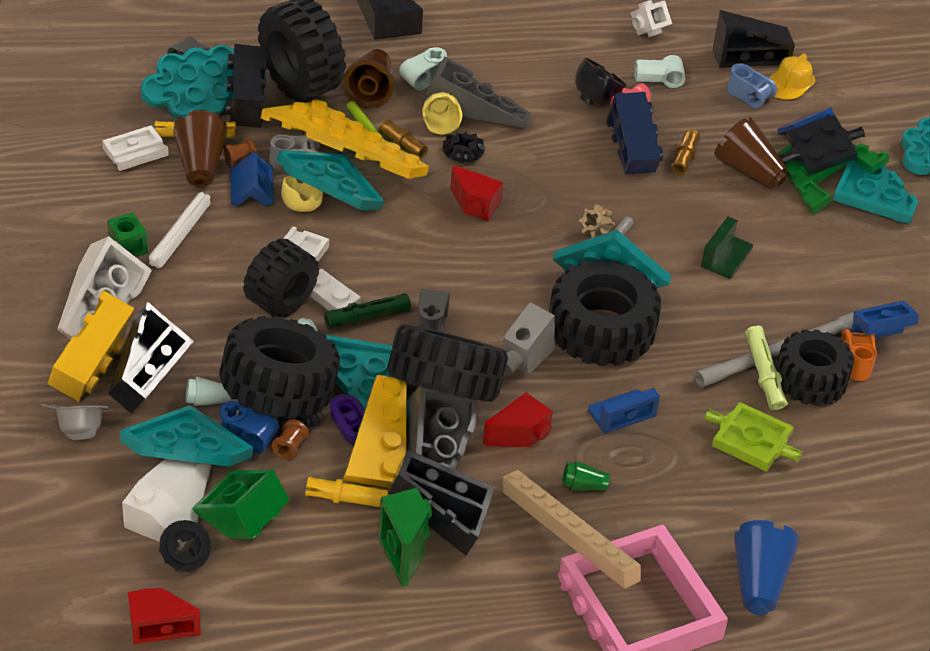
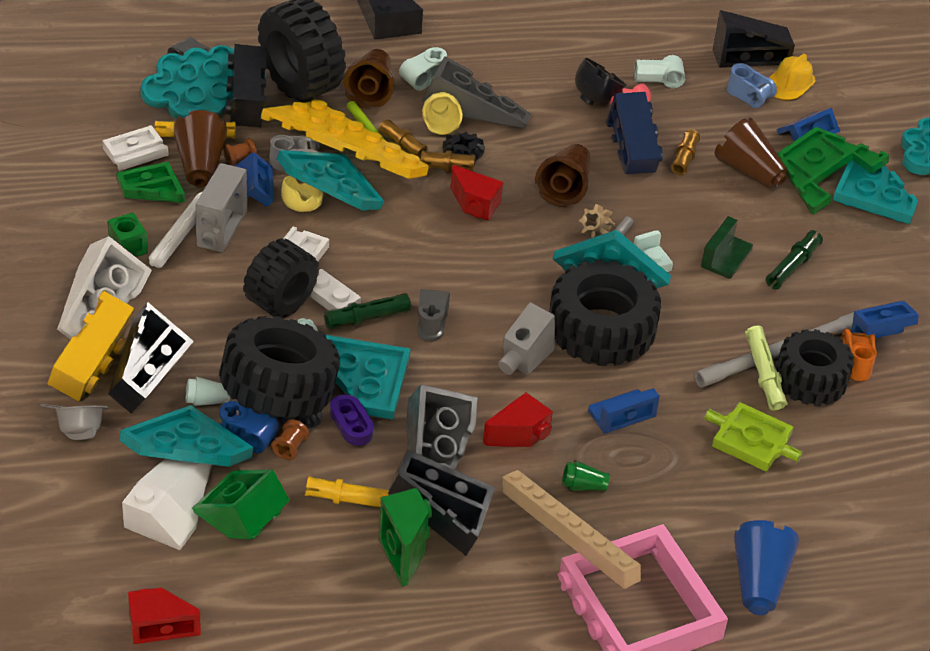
(151, 183): none -> green wing
(185, 531): black gear -> none
(220, 209): none -> light grey window
(380, 436): yellow wing -> none
(447, 363): black tyre -> none
(448, 160): none -> pearl gold pin
(564, 176): none -> reddish brown cone
(649, 244): none -> light aqua bracket
(651, 18): white brick -> none
(799, 254): none -> dark green pin
(821, 145): black plate -> none

